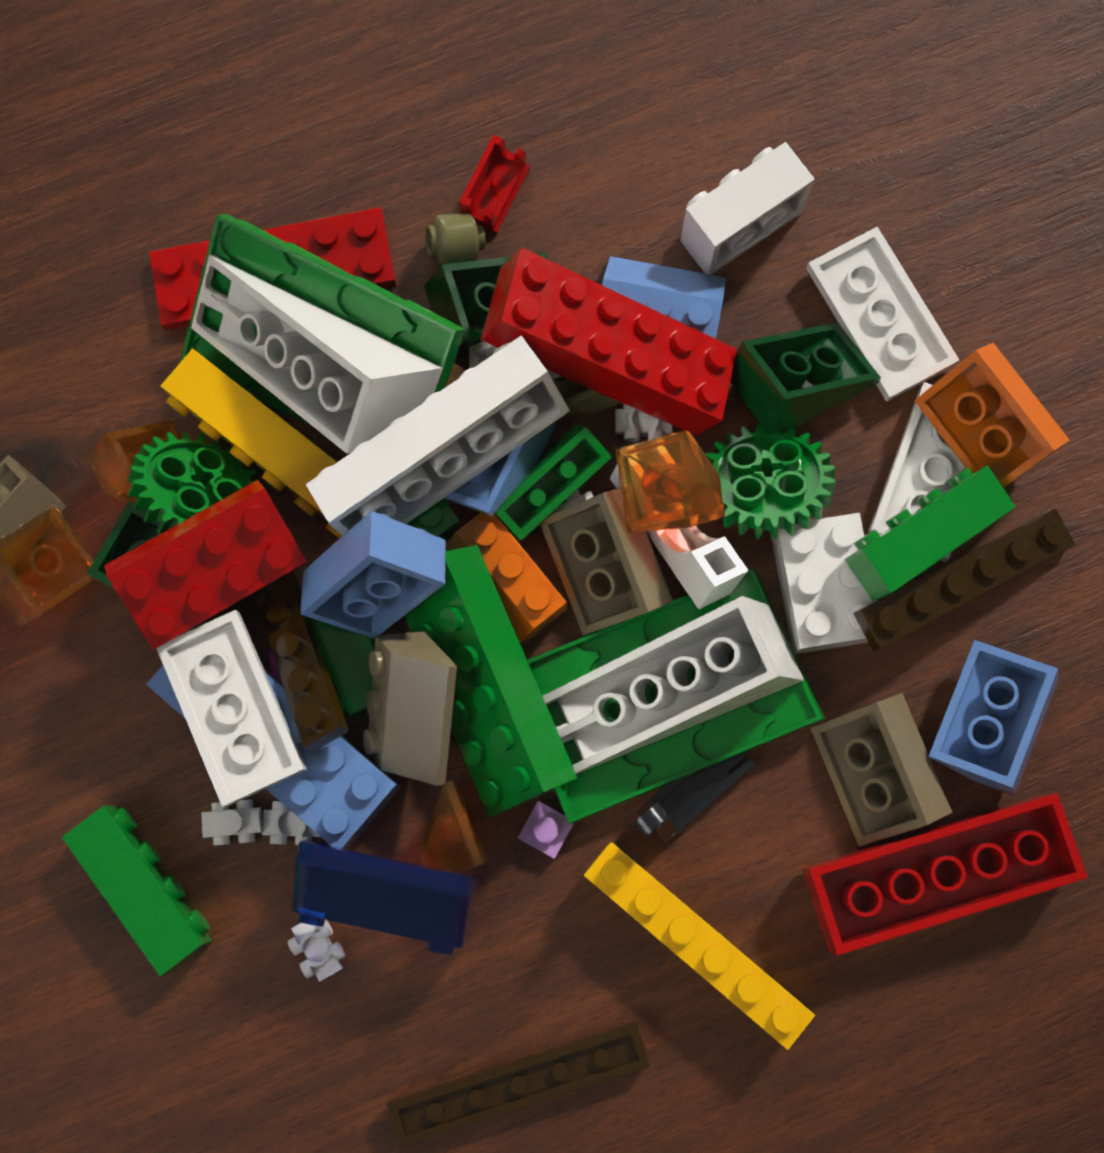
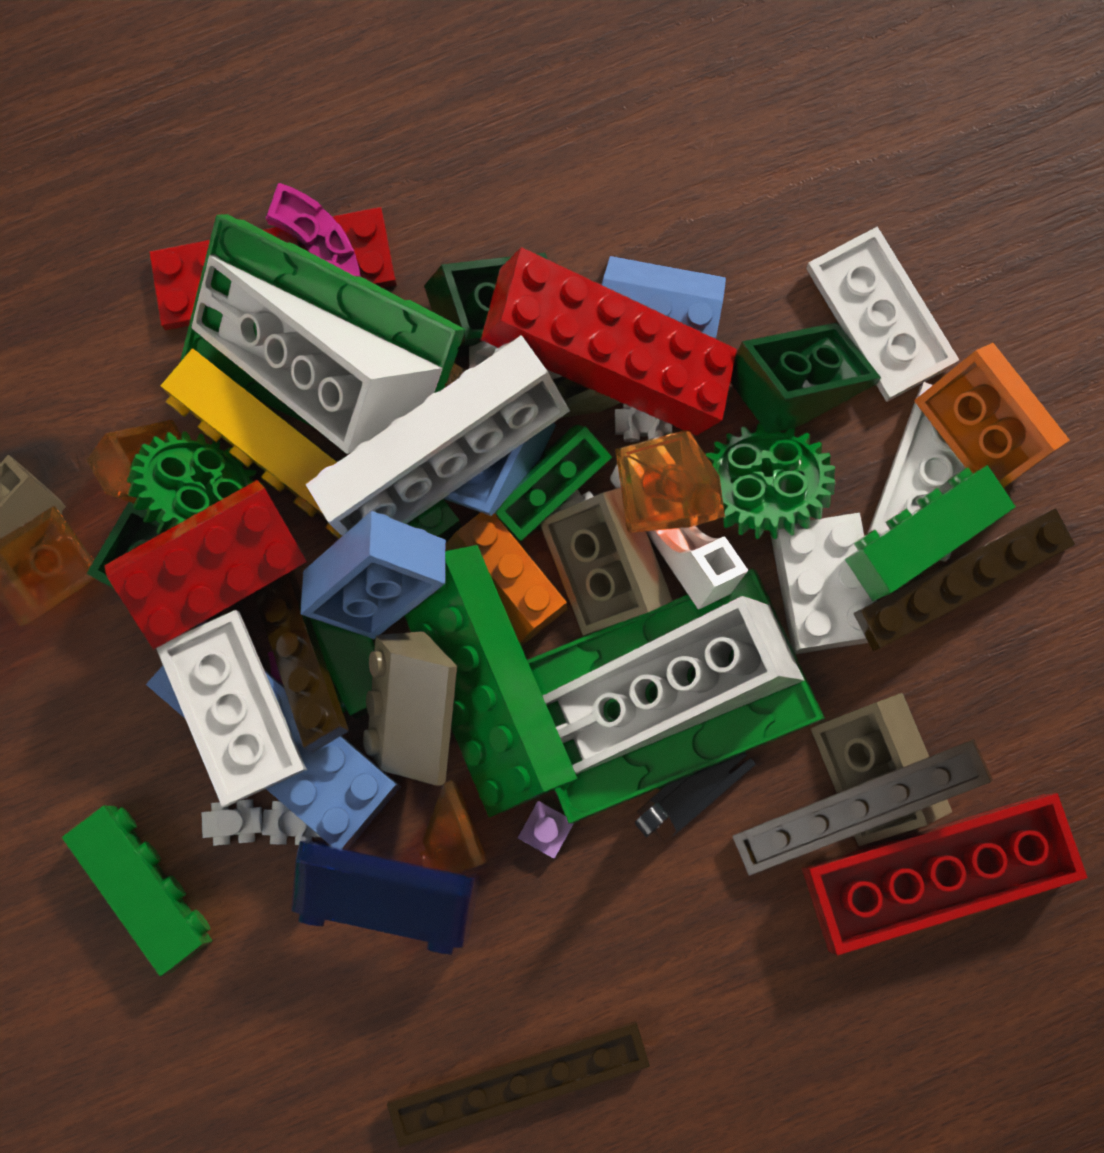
(312, 227): none -> dark pink tile
(320, 953): white piece -> none
(454, 238): olive head -> none
(494, 185): red hinge -> none
(699, 945): yellow brick -> none
(745, 208): white brick -> none
(863, 807): none -> dark brown plate
(994, 716): medium blue slope -> none

